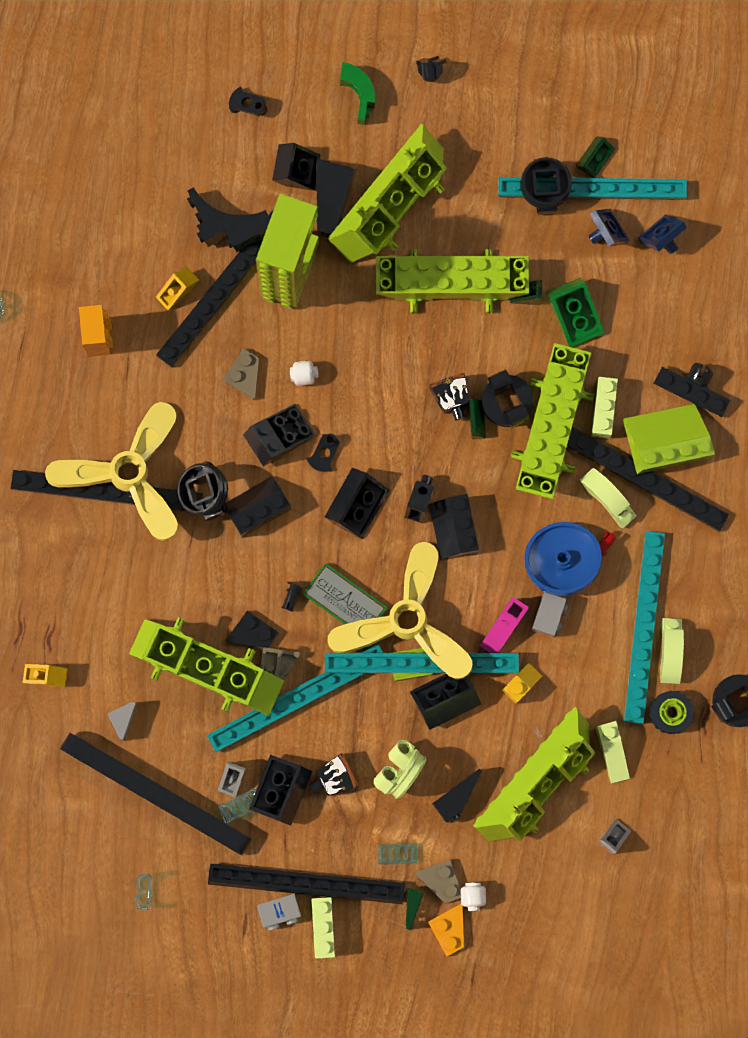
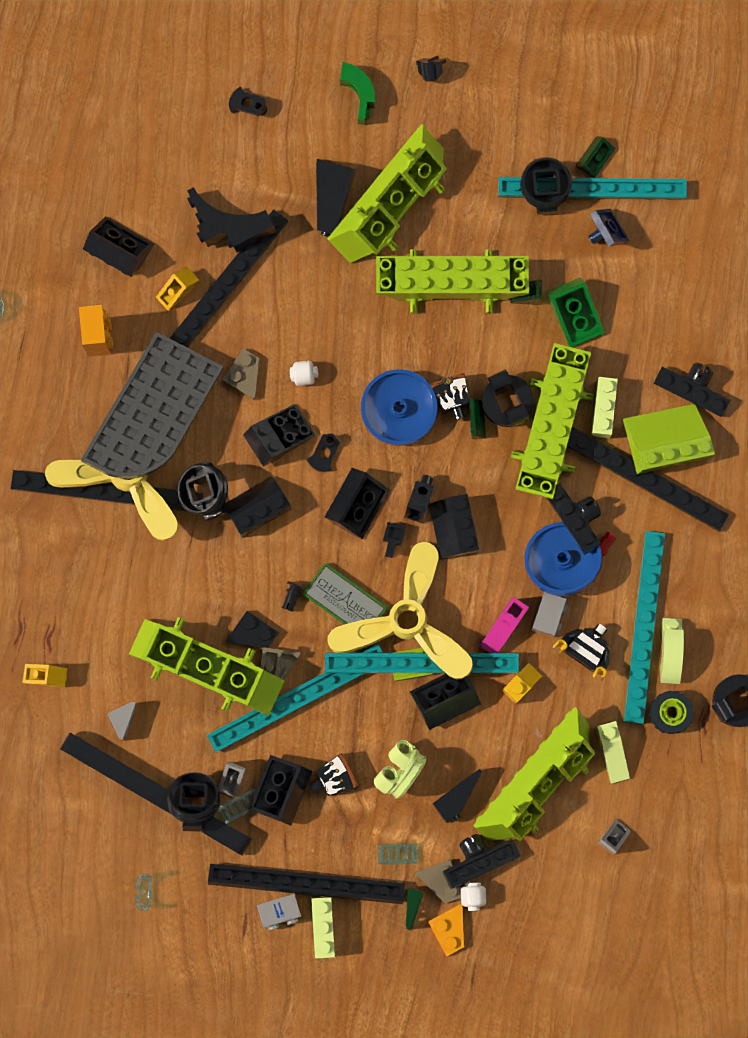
(117, 246): none -> black slope
(152, 410): none -> dark grey plate
(194, 785): none -> black piece
(287, 251): lime arch -> none
(295, 166): black slope -> none
(393, 536): none -> black plate
(399, 407): none -> blue dish
(479, 860): none -> black plate
(577, 517): none -> black plate
(587, 649): none -> torso
(608, 496): yellowish green arch -> none
(662, 234): dark blue tile -> none

